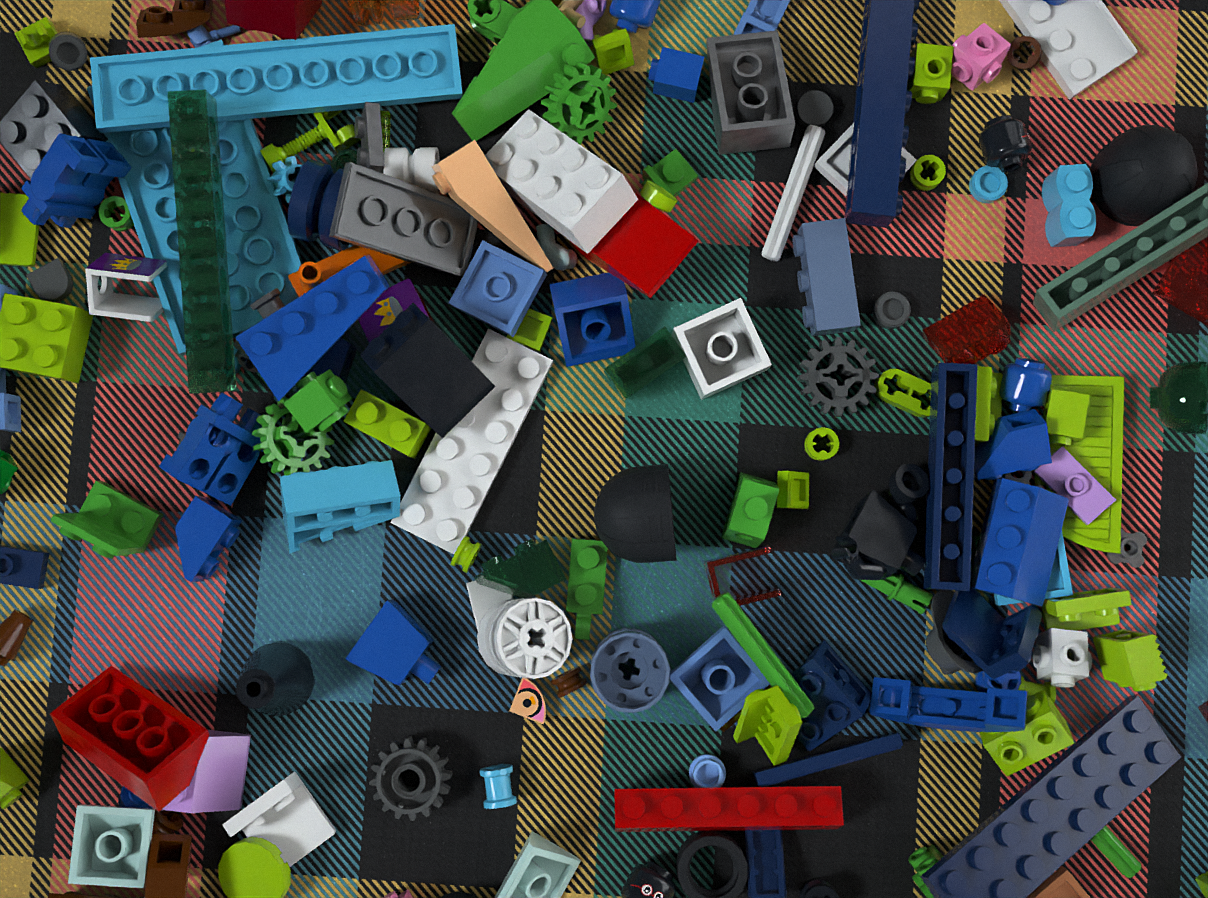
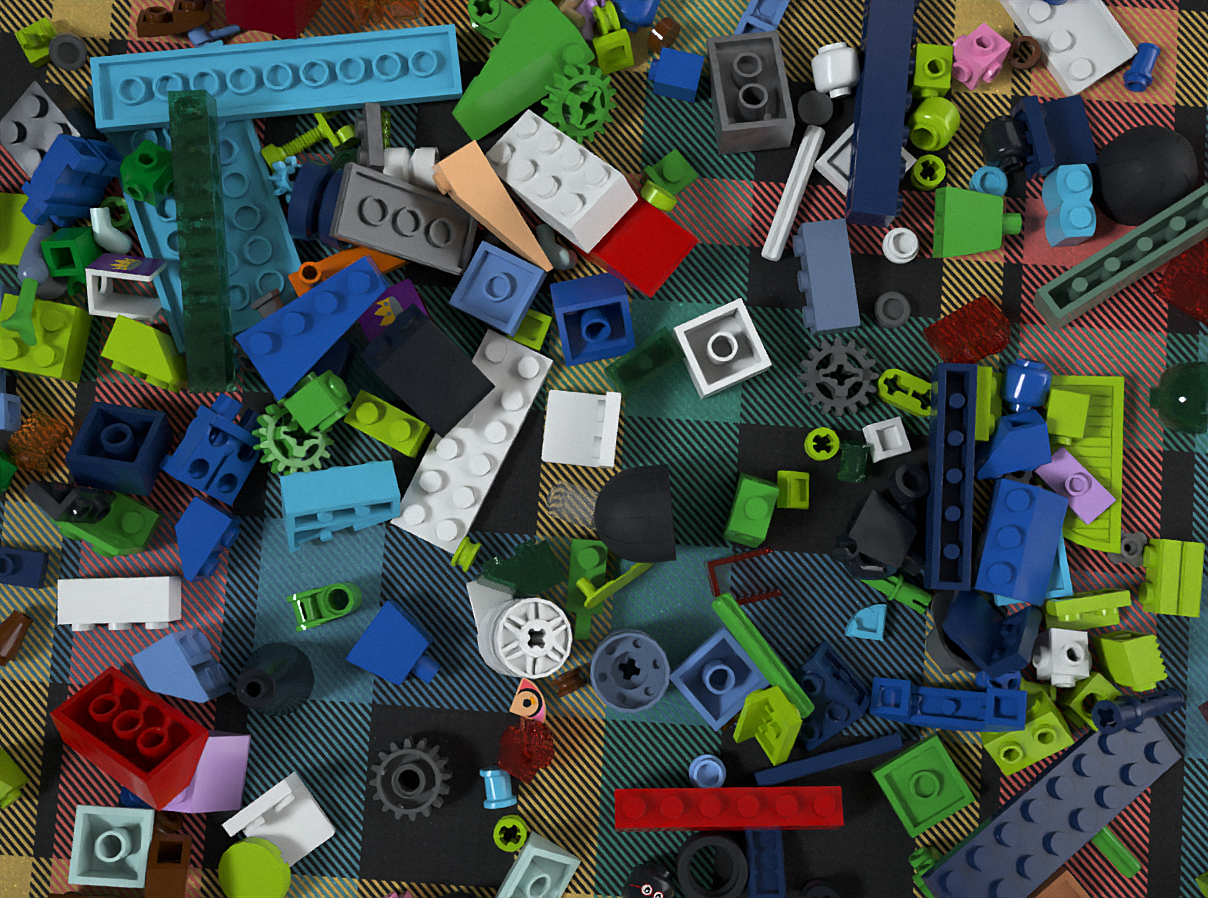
(32, 273): none -> piece
(37, 441): none -> clear orange bracket
(69, 254): none -> green brick
(71, 502): none -> black bracket
(107, 235): none -> light aqua arm
(119, 602): none -> white brick
(120, 448): none -> dark blue brick
(146, 354): none -> lime slope
(148, 173): none -> green brick
(183, 667): none -> medium blue slope
(319, 605): none -> bright green piece
(512, 844): none -> lime bush
(525, 749): none -> clear red brick
(572, 504): none -> clear brick
(581, 428): none -> white bracket
(596, 596): none -> lime piece
(606, 18): none -> lime bush
(663, 34): none -> reddish brown tile
(836, 70): none -> white head
(853, 461): none -> clear green bush
(868, 622): none -> medium azure tile
(887, 439): none -> white plate
(900, 245): none -> white plate
(923, 785): none -> bright green plate
(933, 123): none -> lime head
(970, 222): none -> bright green torso
(1057, 134): none -> dark blue bracket
(1073, 699): none -> lime brick
(1131, 711): none -> dark blue pin
(1141, 69): none -> blue pin
(1172, 577): none -> lime brick

